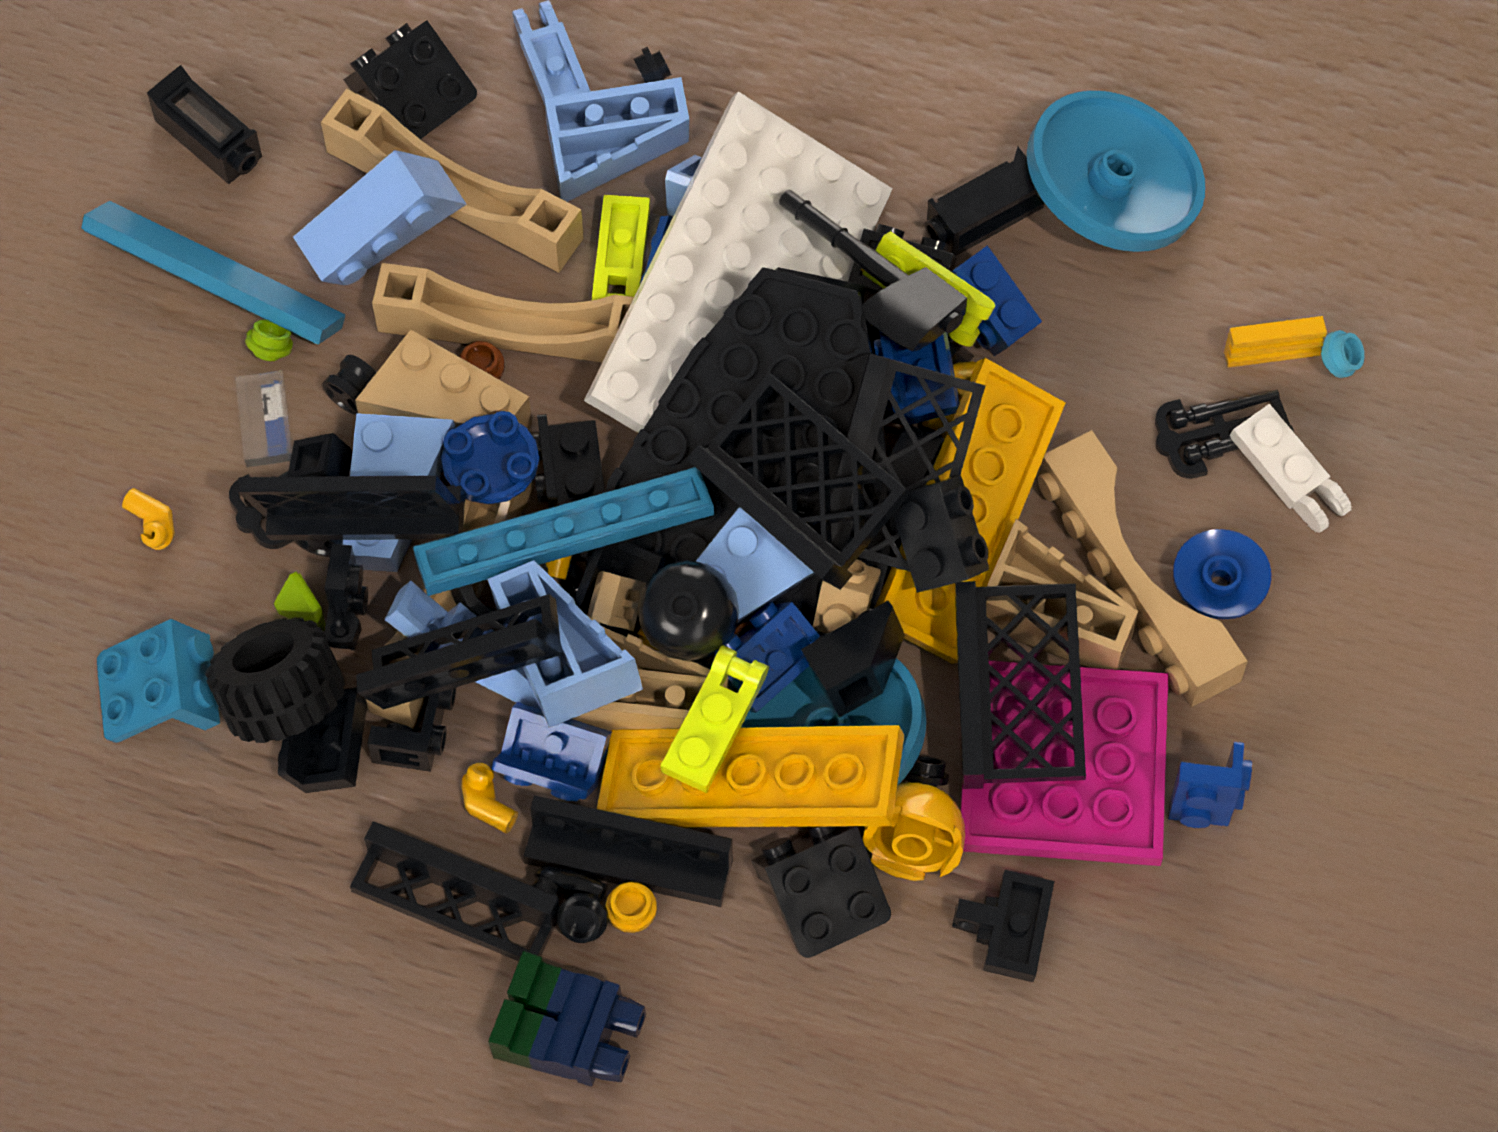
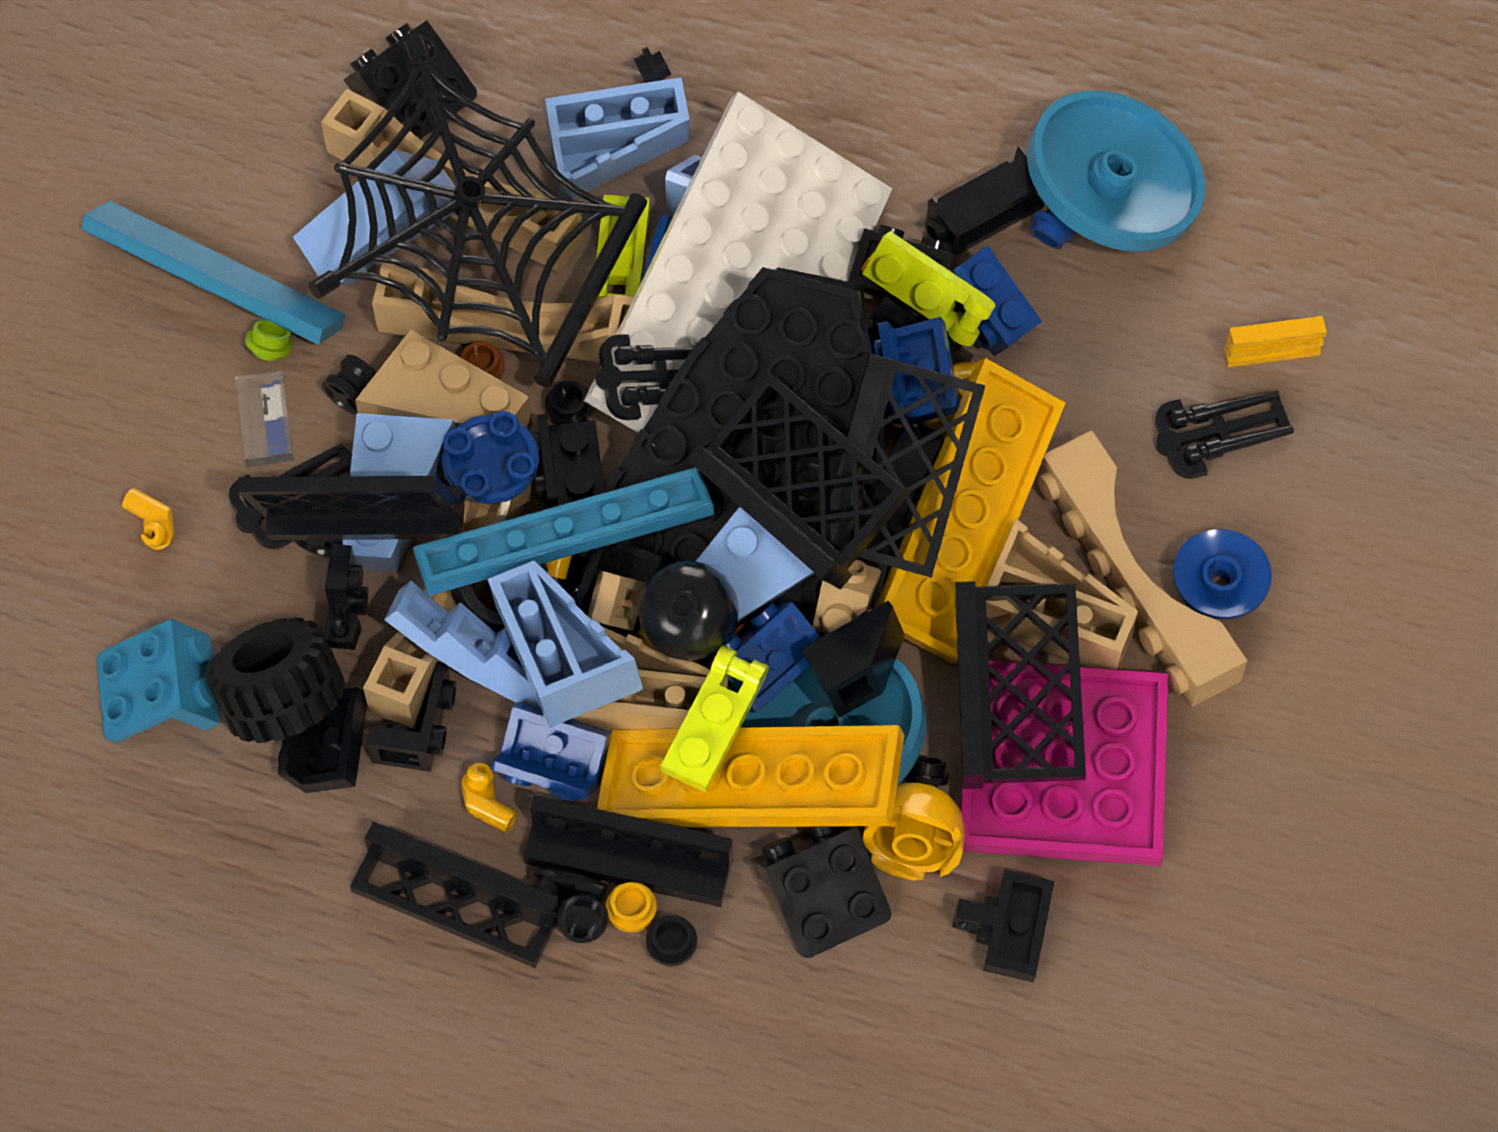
(204, 126): black window -> none
(298, 601): lime slope -> none
(320, 457): black slope -> none
(465, 203): none -> black animal
(465, 660): black fence -> none
(550, 54): light blue hinge -> none
(564, 1023): dark blue hips -> none
(567, 404): none -> black plate
(610, 376): none -> black piece
(671, 940): none -> black plate
(911, 307): black piece -> none
(941, 535): black bracket -> none
(1050, 229): none -> blue plate
(1209, 792): blue bracket -> none
(1289, 467): white hinge -> none
(1342, 353): medium azure plate -> none

